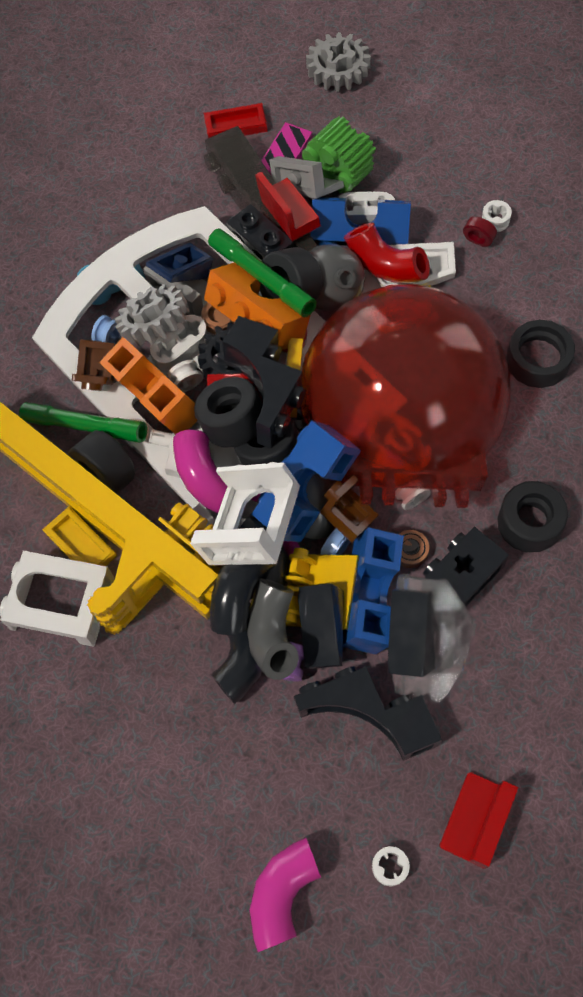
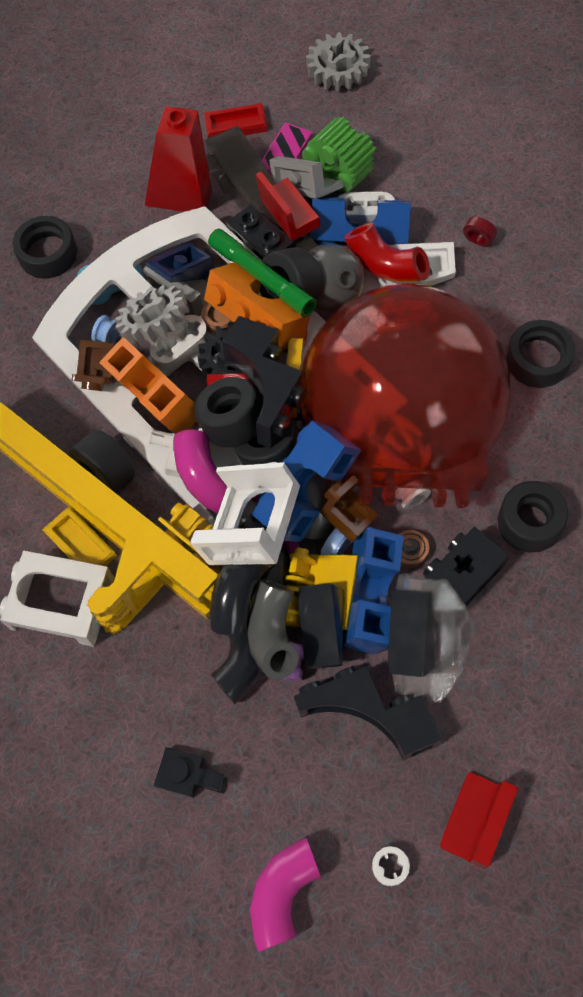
(51, 265): none -> black tyre
(116, 427): green piece -> none
(179, 163): none -> red slope
(184, 772): none -> black plate
(185, 375): white bush -> none
(497, 207): white bush -> none

